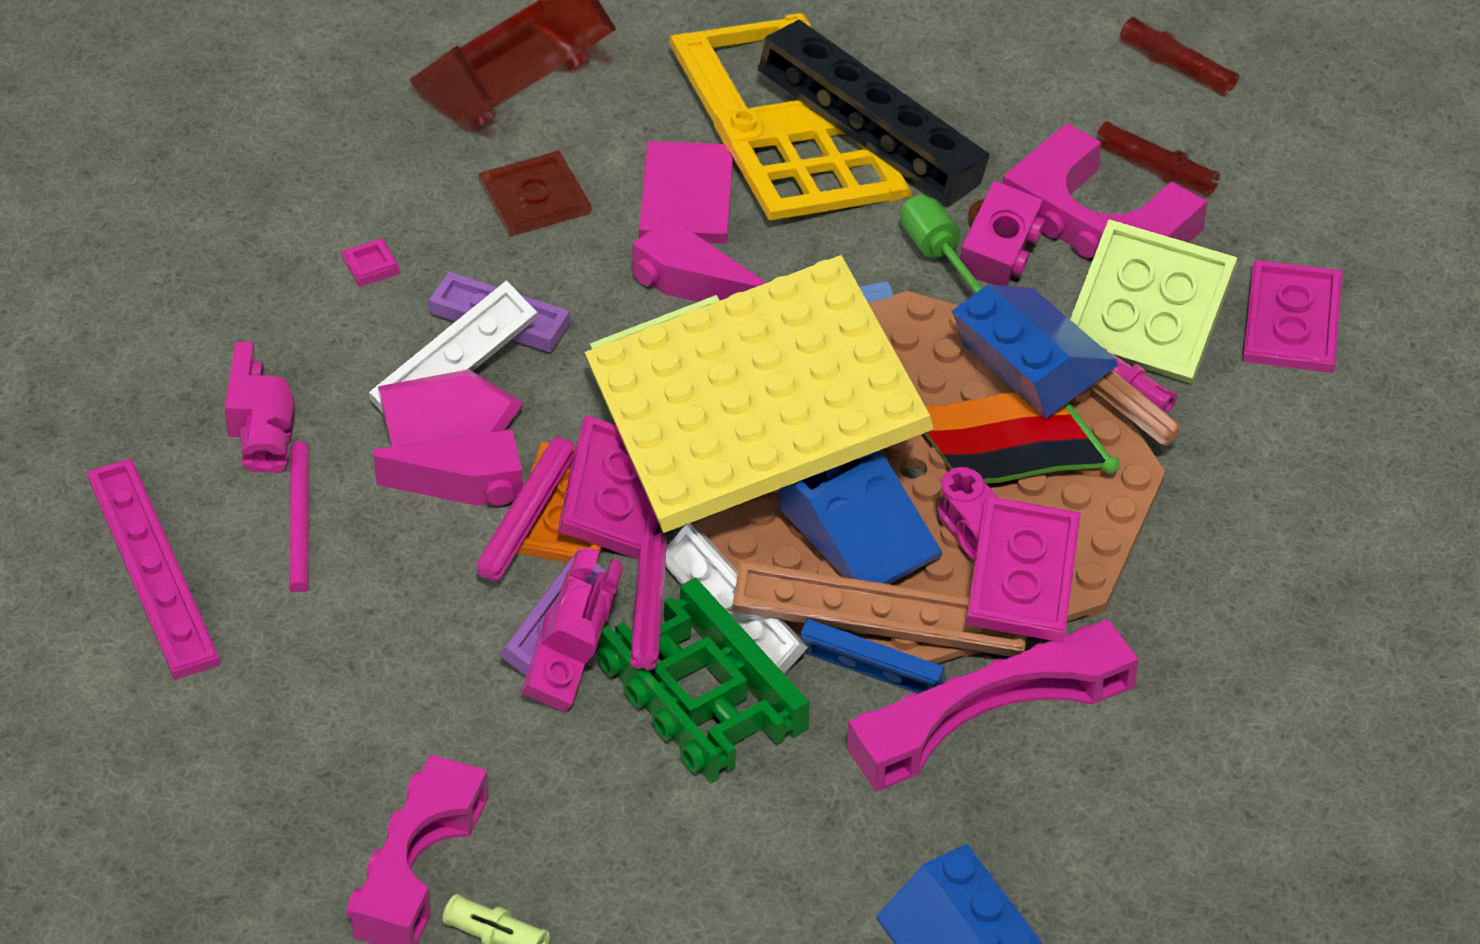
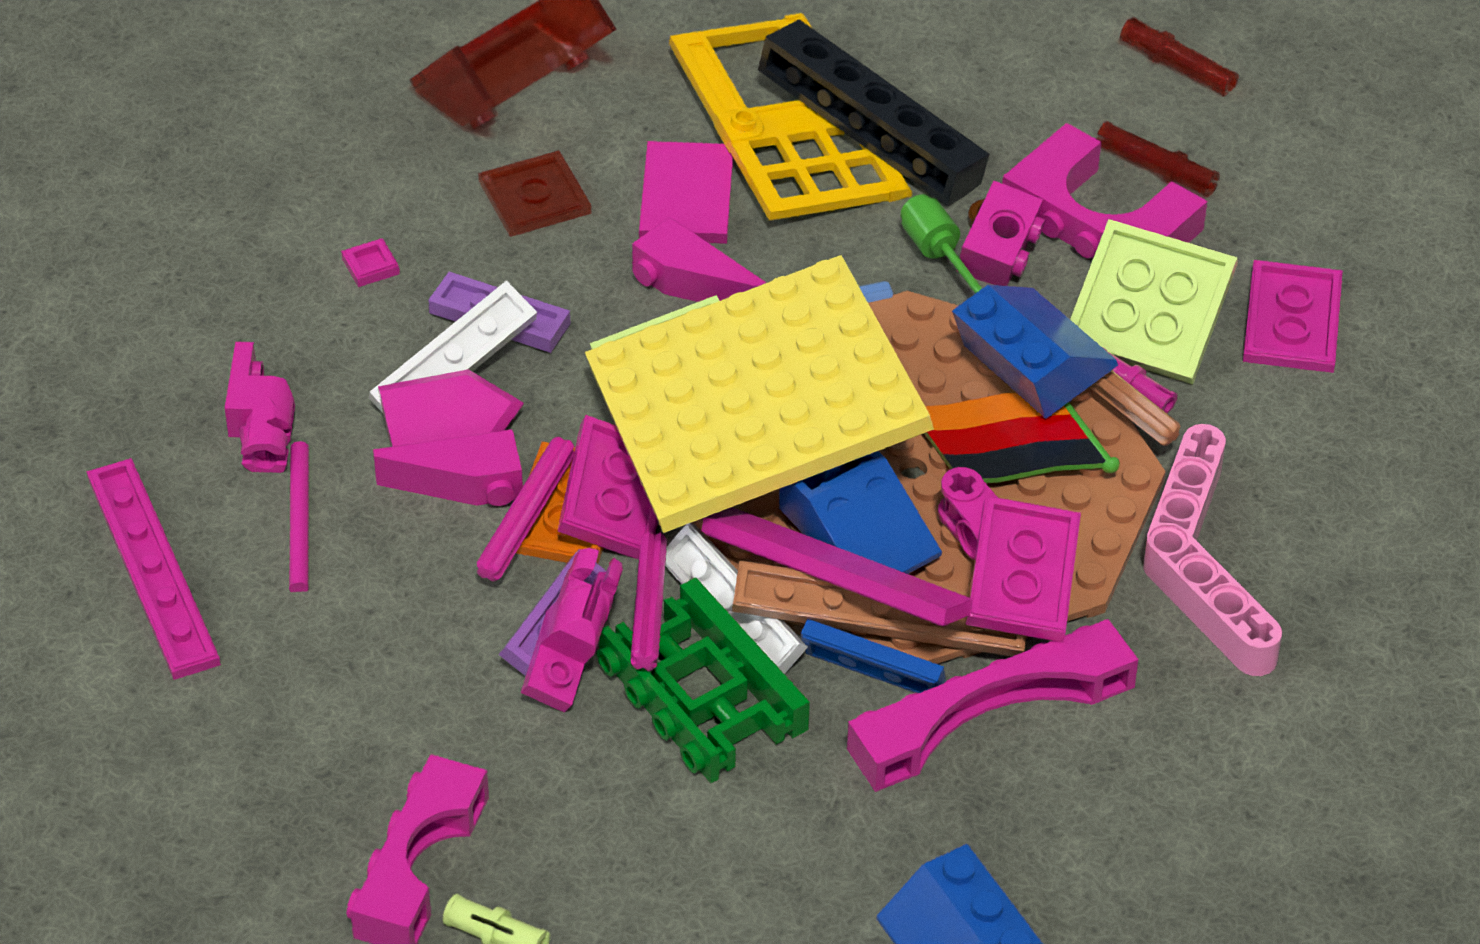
(837, 566): none -> dark pink tile
(1191, 574): none -> bright pink beam

